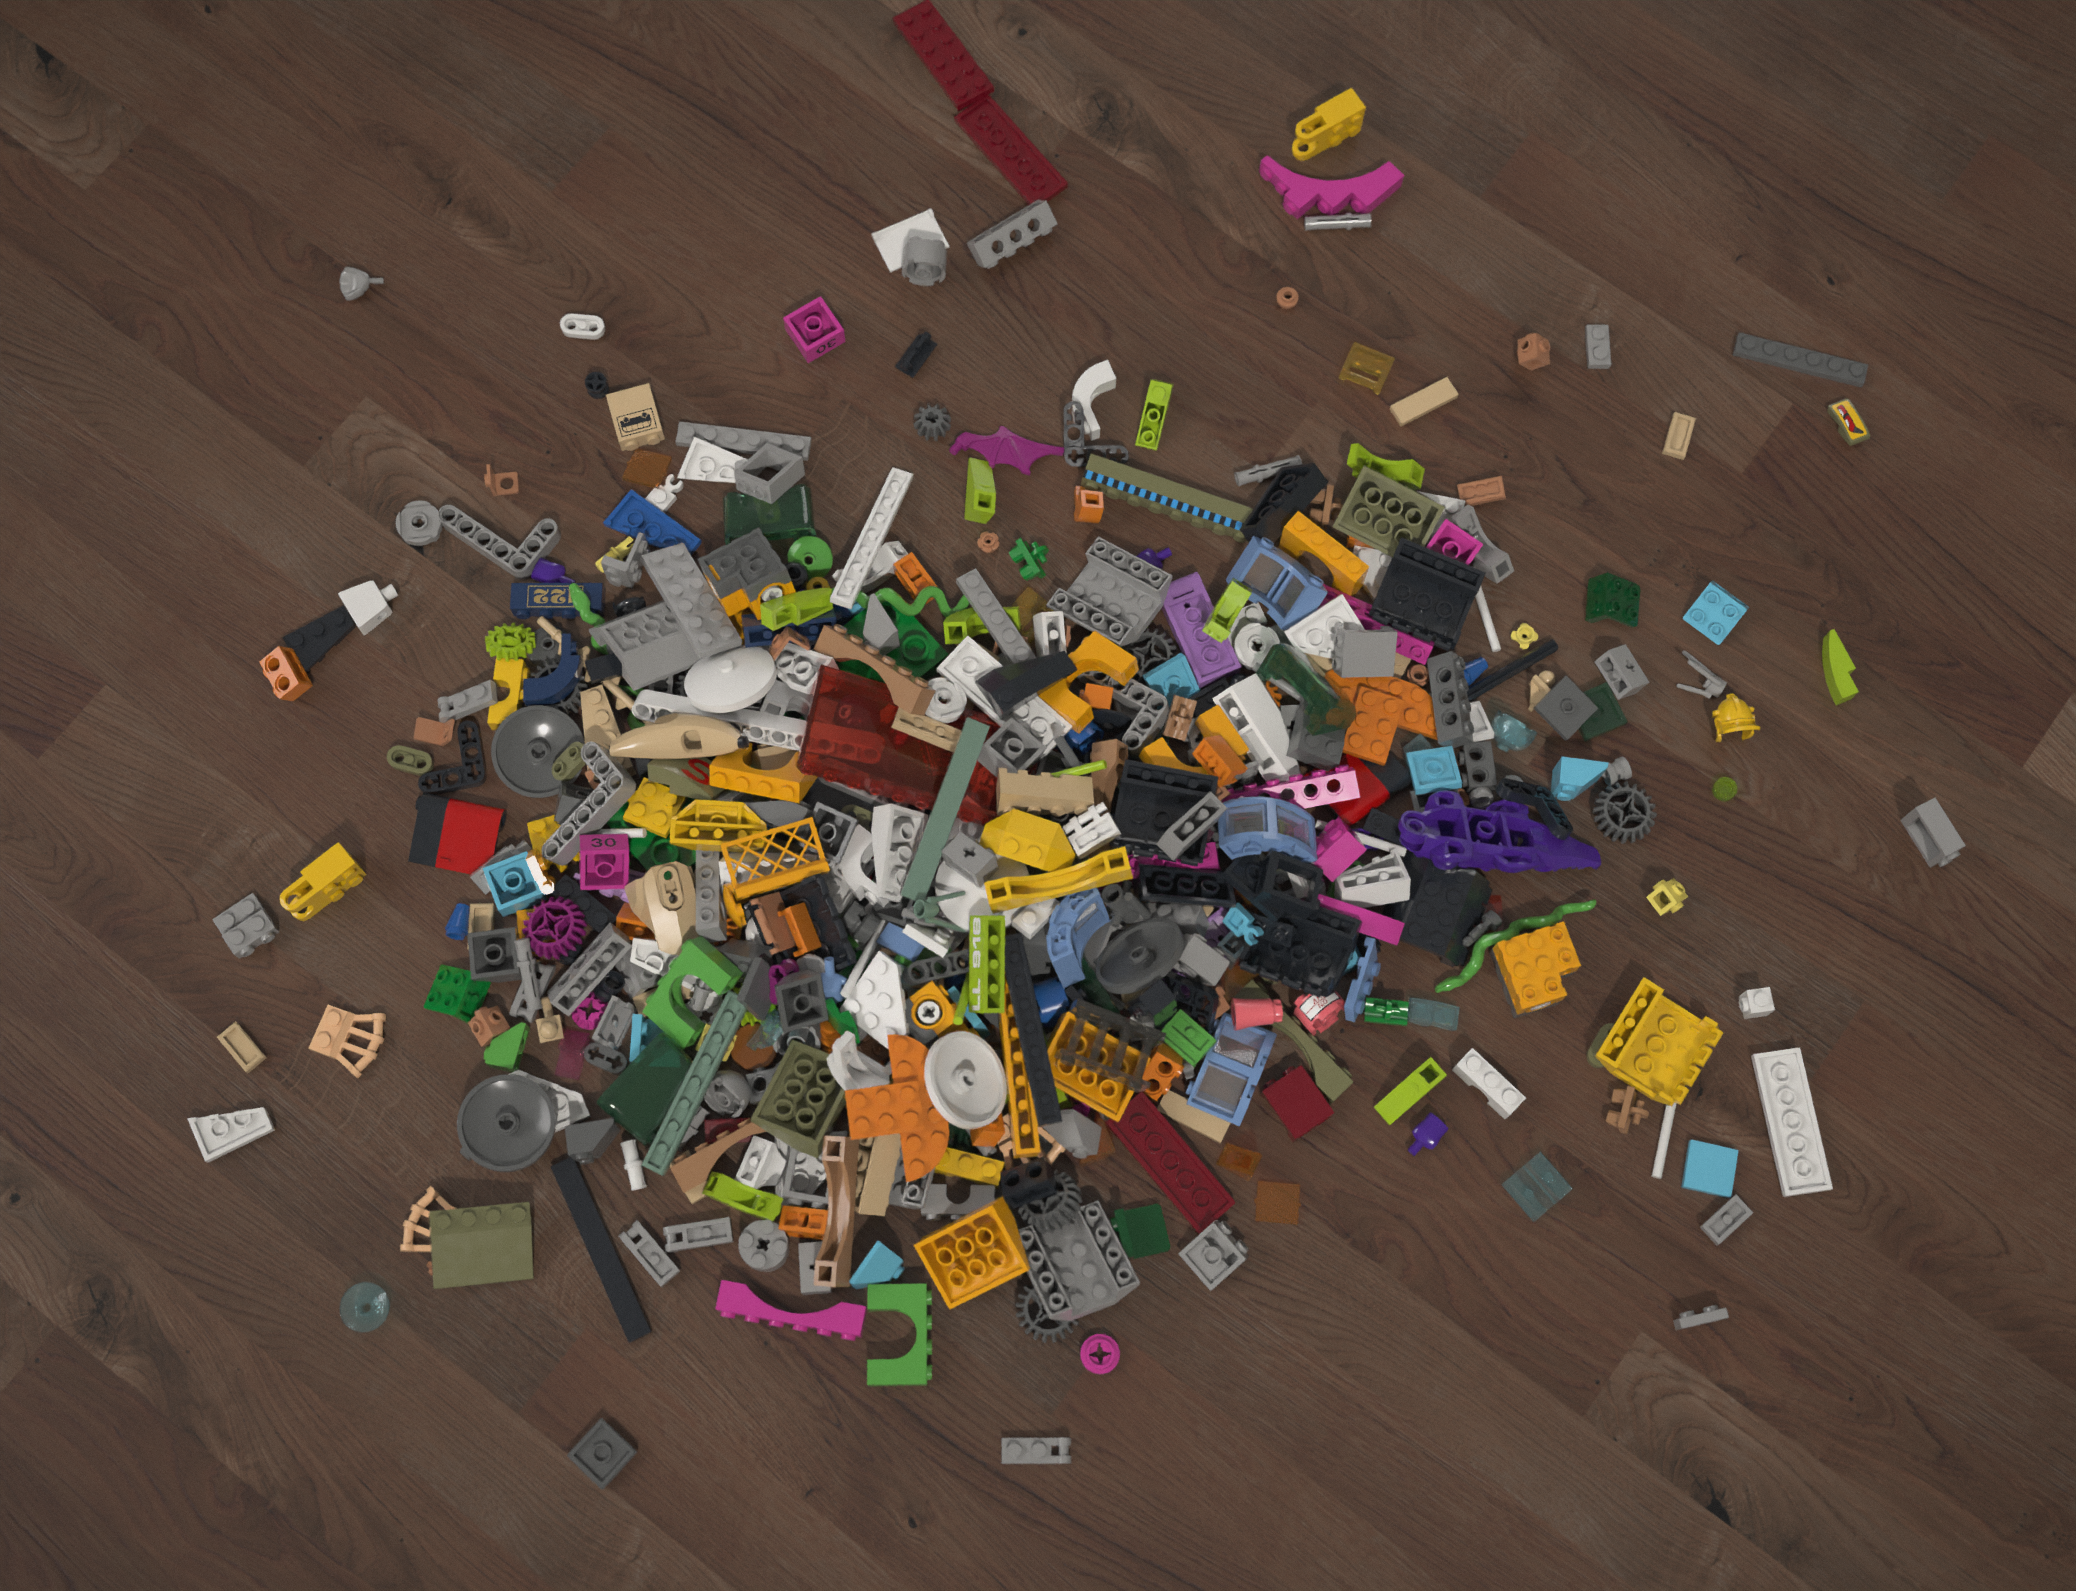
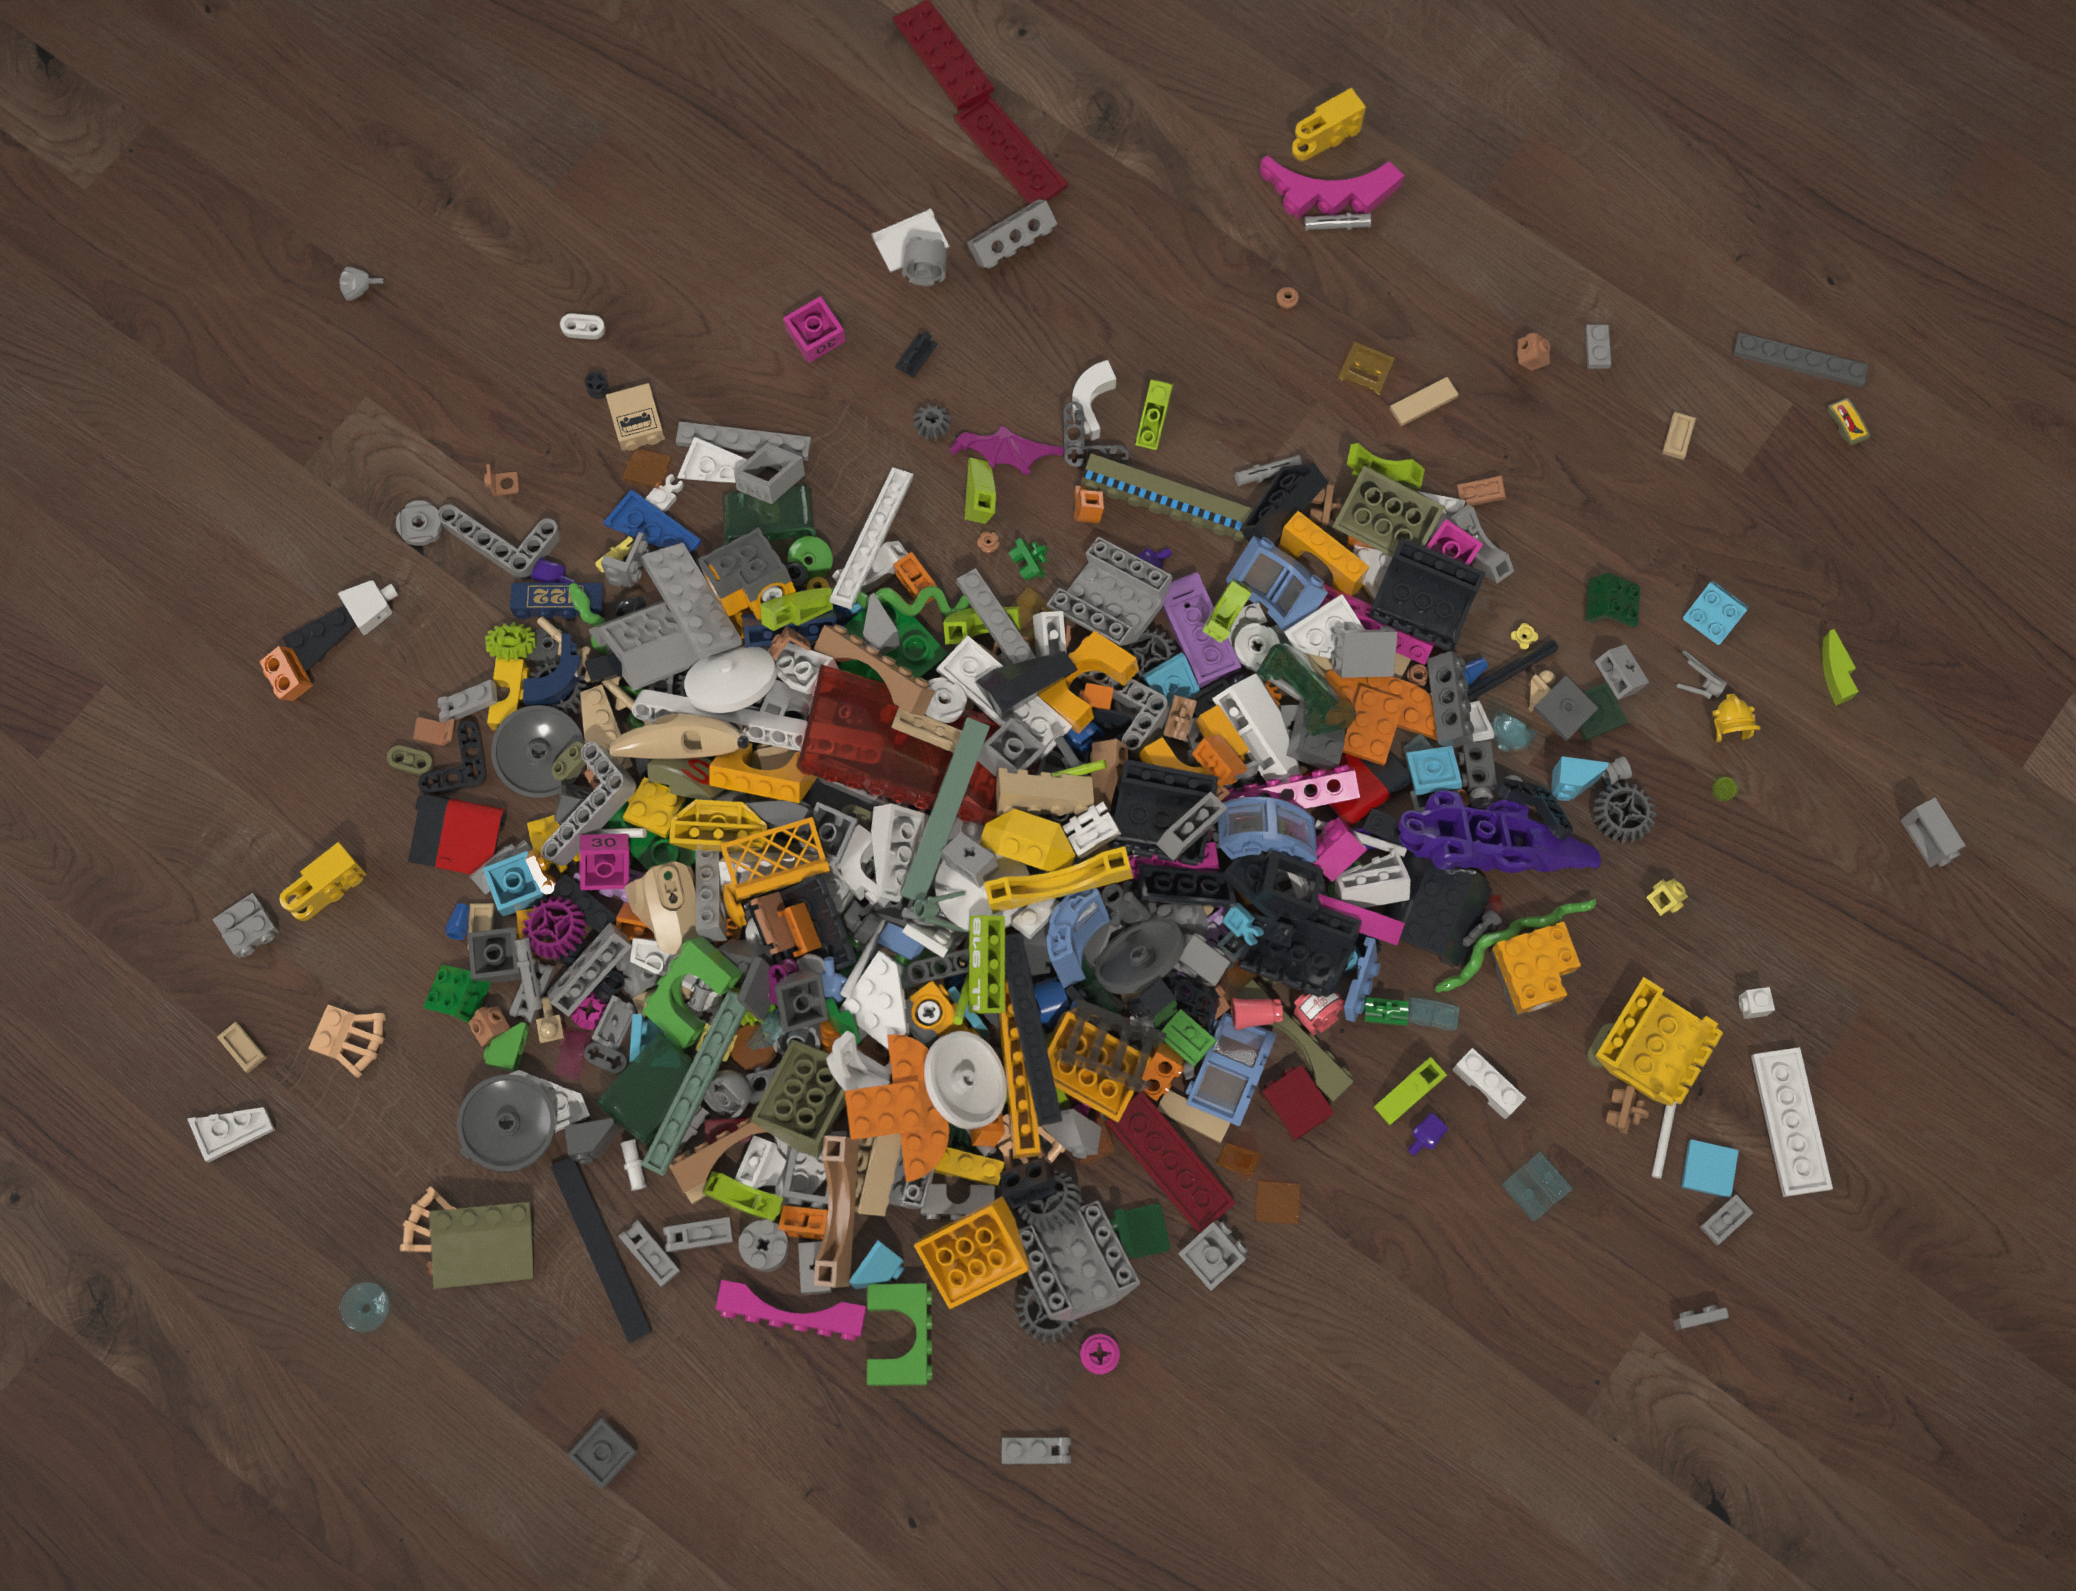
(1487, 620): white bar -> none

